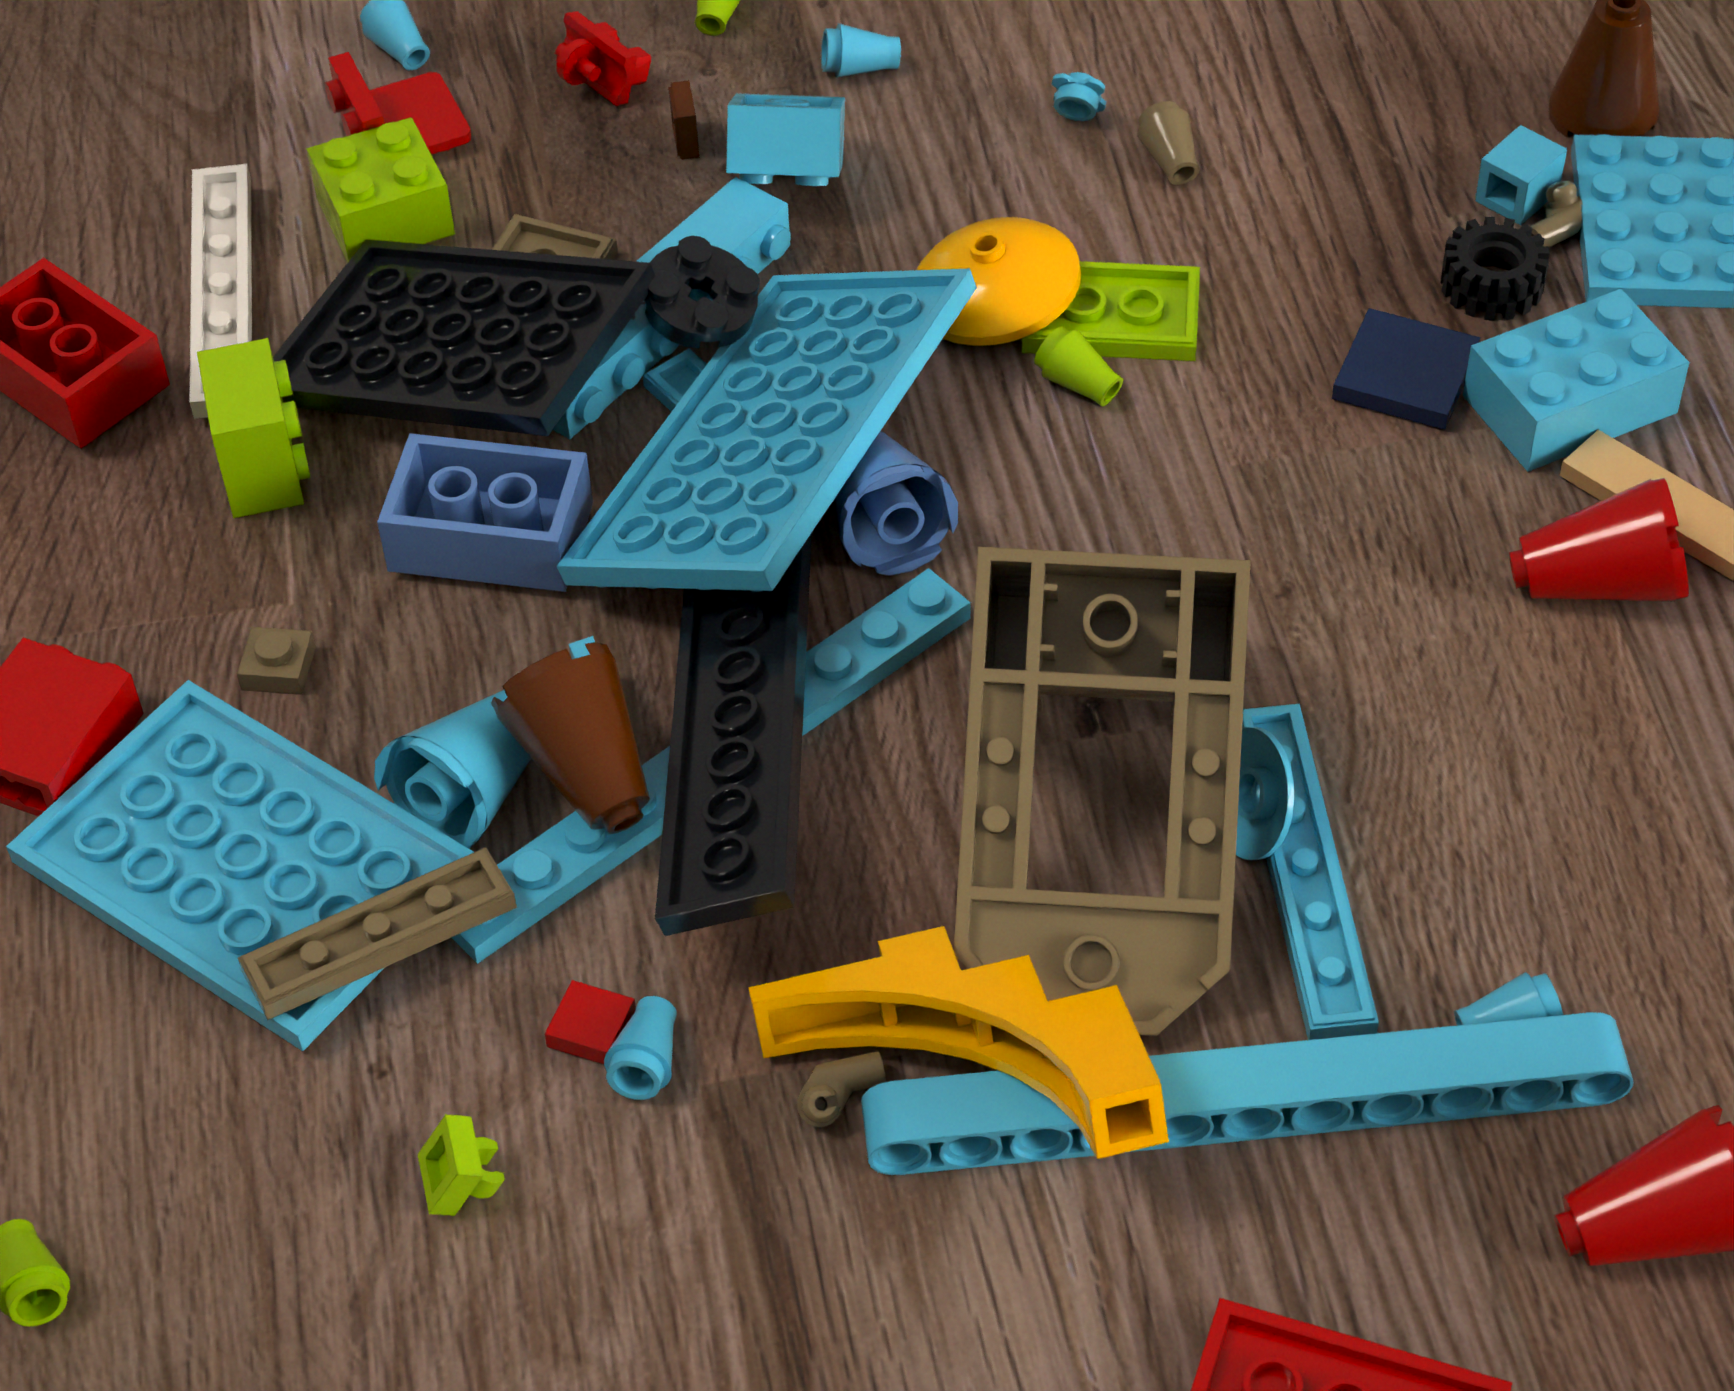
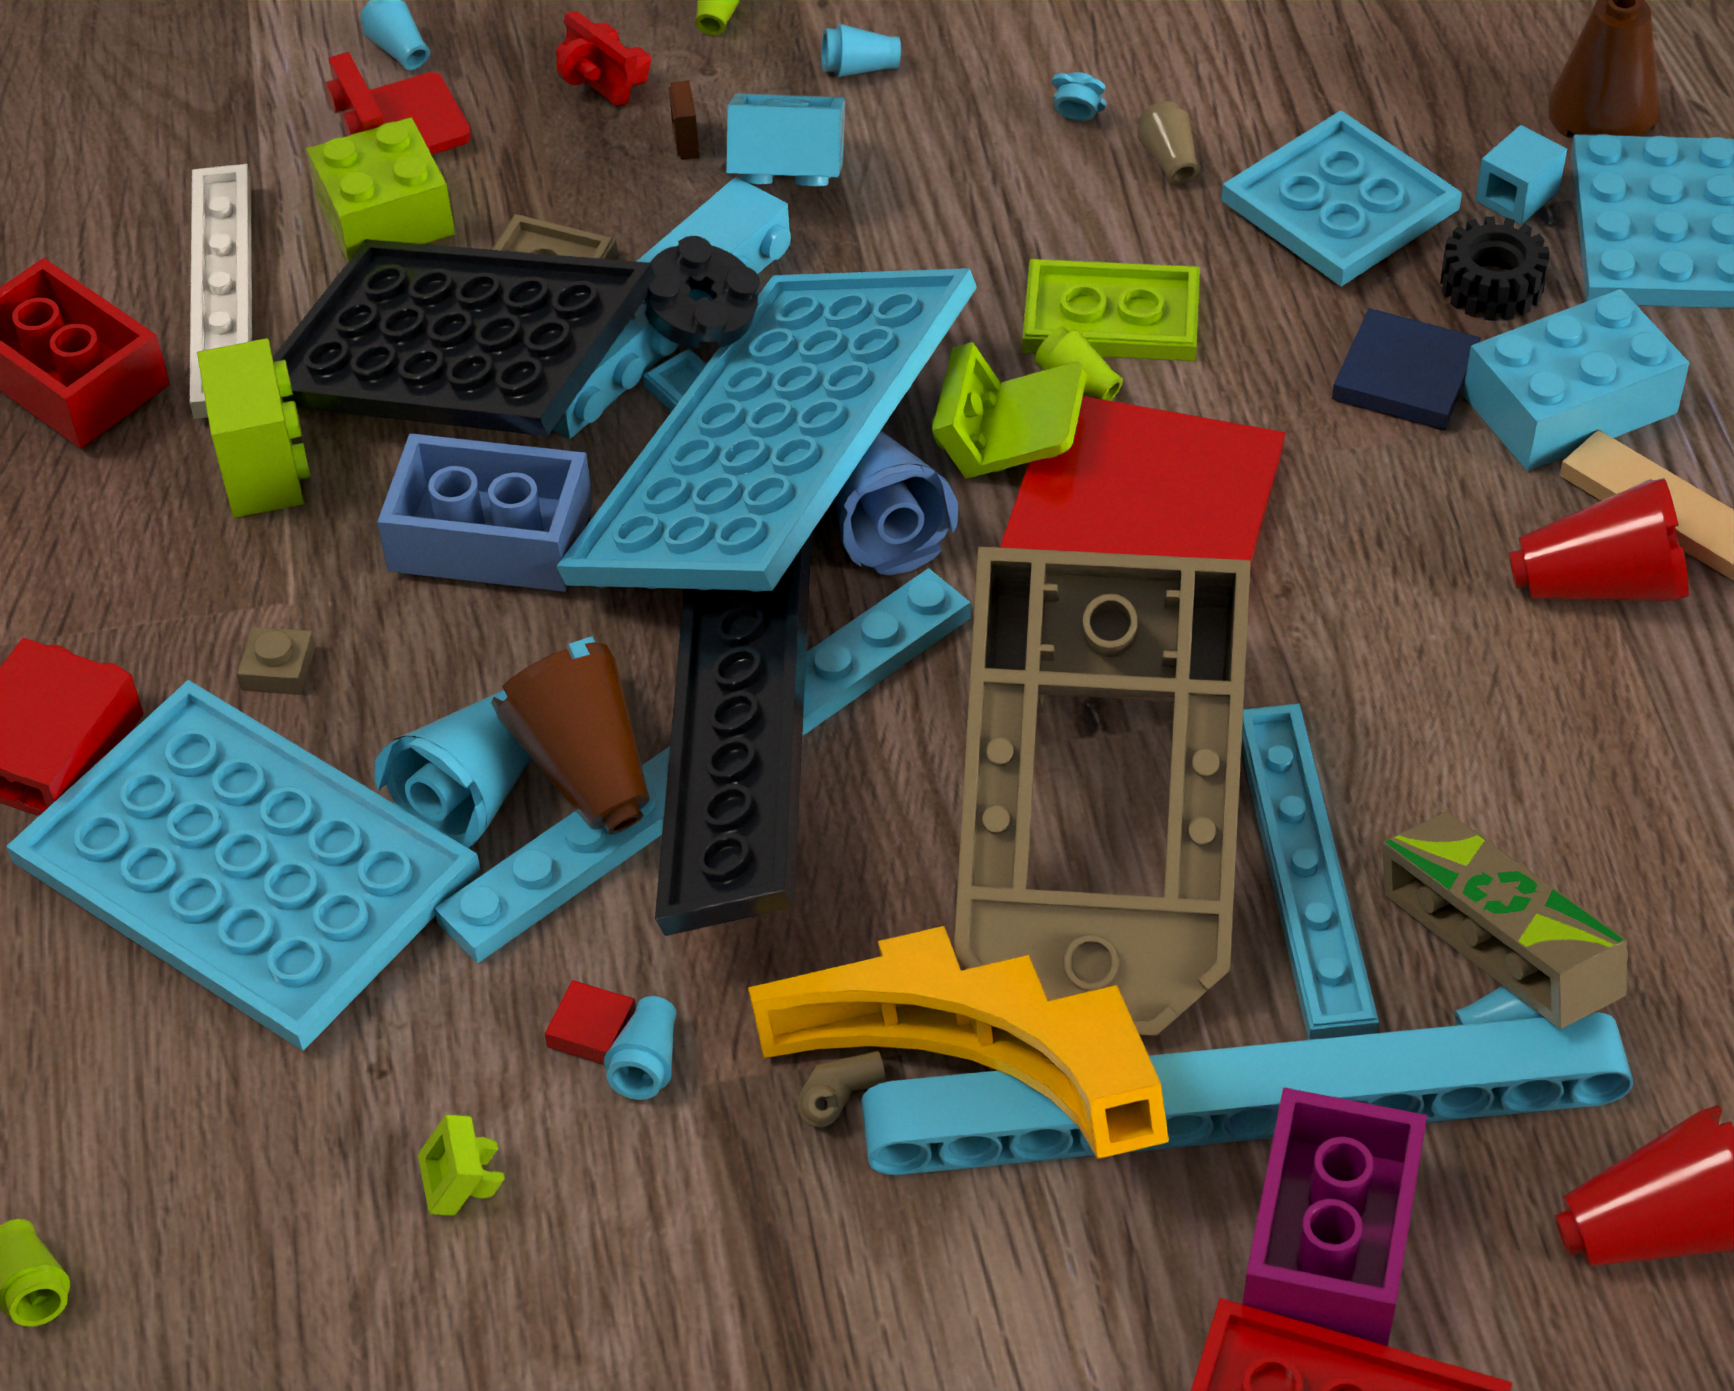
(376, 933): dark tan tile -> none
(1005, 423): none -> lime bracket
(1021, 274): yellow dish -> none
(1149, 486): none -> red tile
(1264, 795): medium azure dish -> none
(1335, 1214): none -> magenta brick
(1341, 197): none -> medium azure plate
(1506, 919): none -> dark tan brick
(1562, 214): dark tan arm -> none

